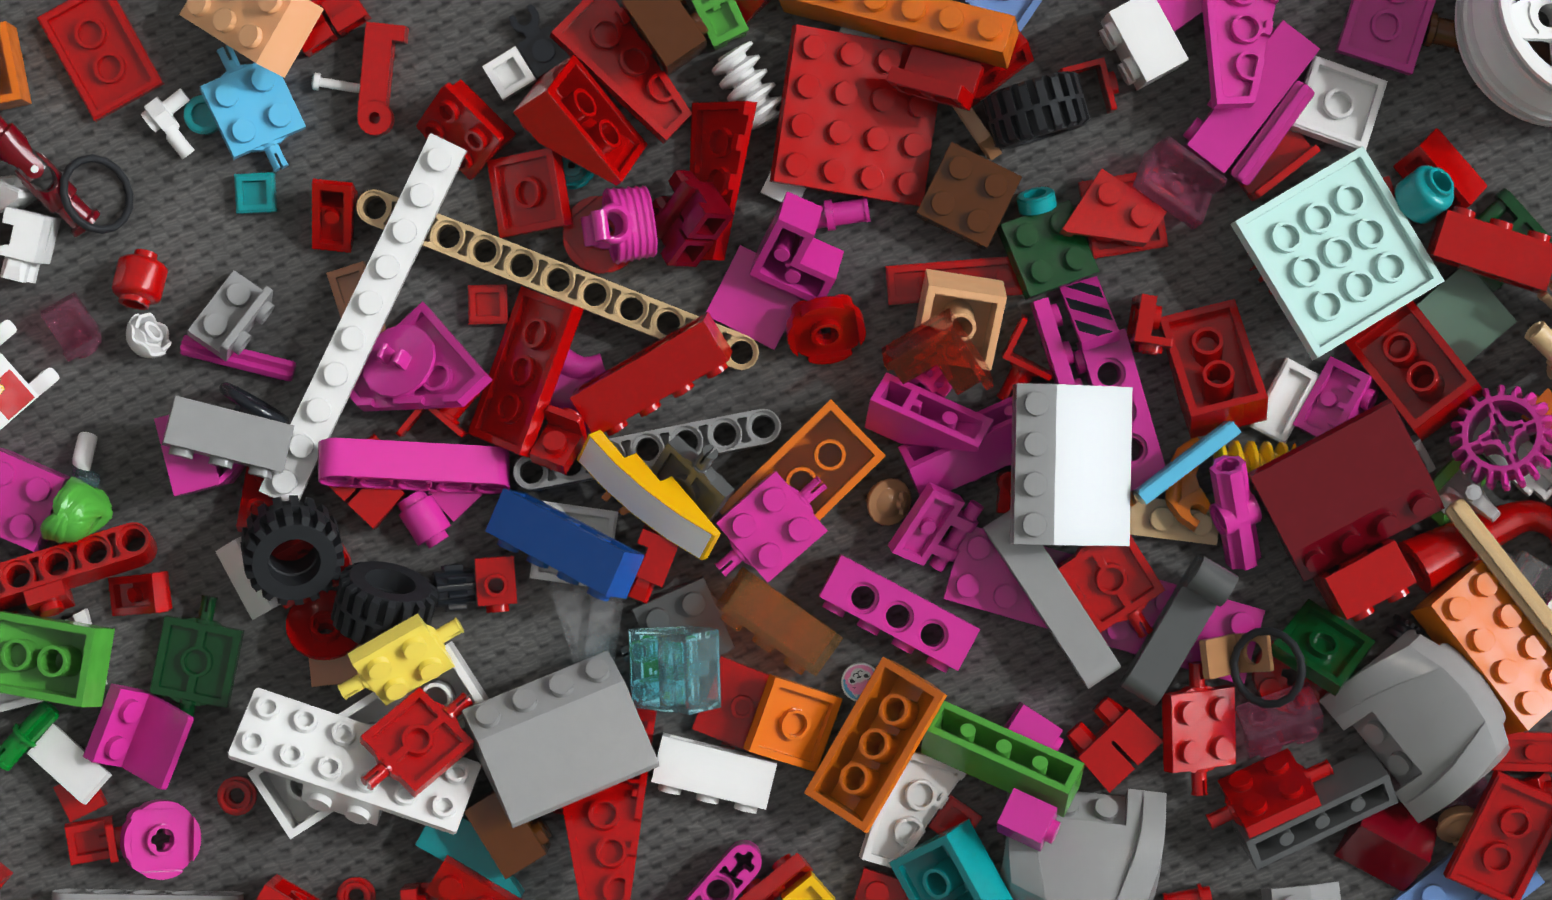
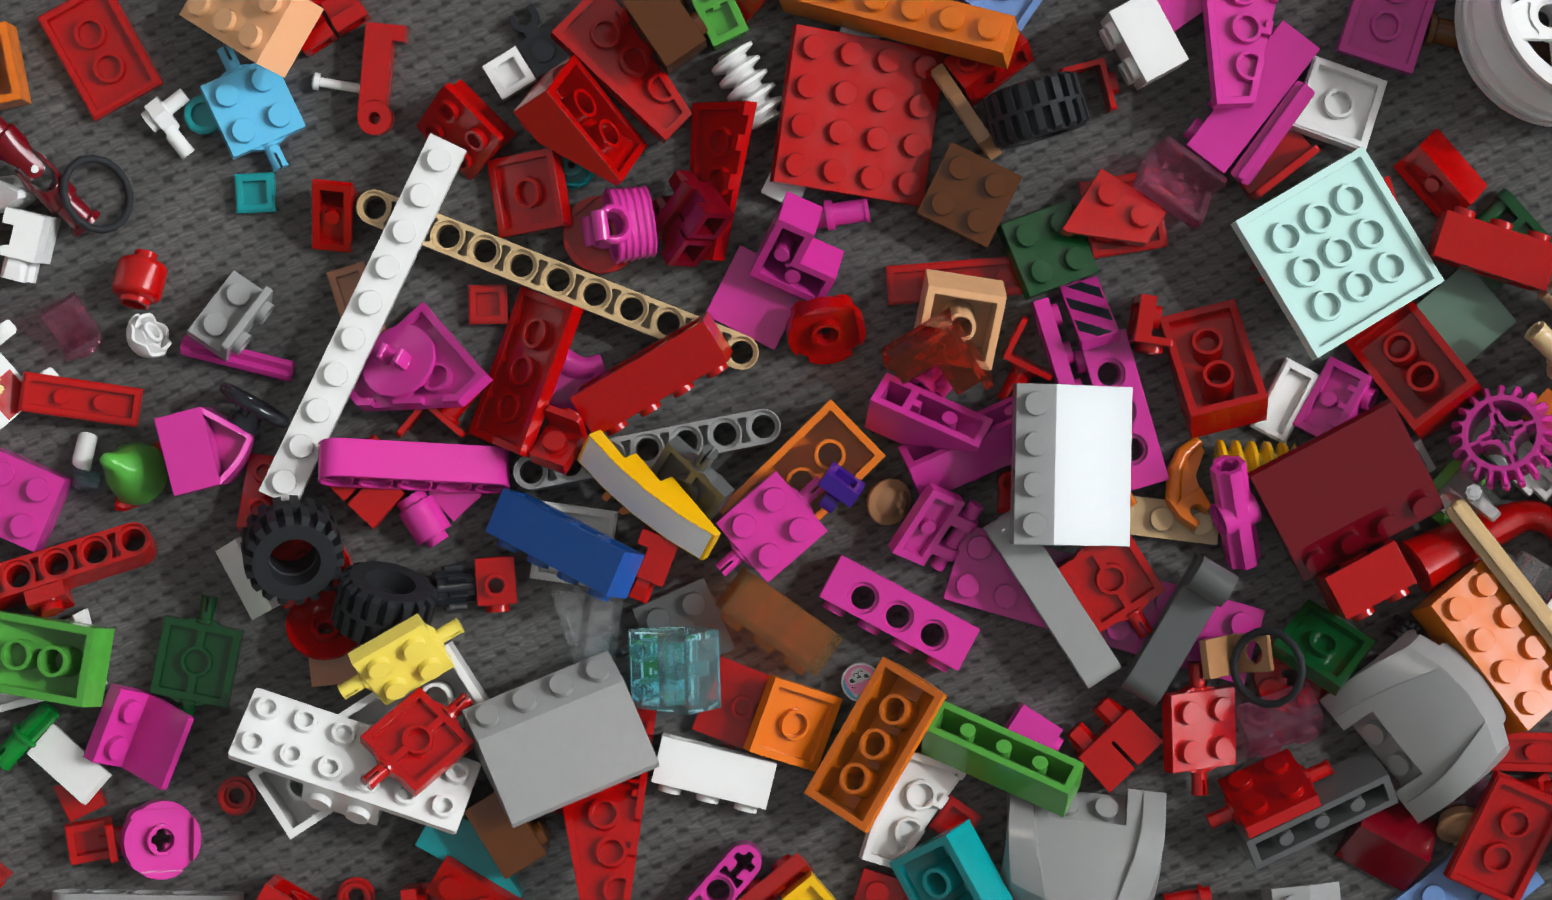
(76, 512): bright green hair -> none
(80, 399): none -> red tile
(135, 473): none -> bright green hat
(140, 593): red slope -> none
(227, 437): light grey brick -> none
(839, 486): none -> dark purple tile
(938, 78): red panel -> none
(1028, 820): dark pink brick -> none
(1036, 201): teal tile -> none
(1186, 462): medium azure tile -> none
(1425, 194): teal head -> none

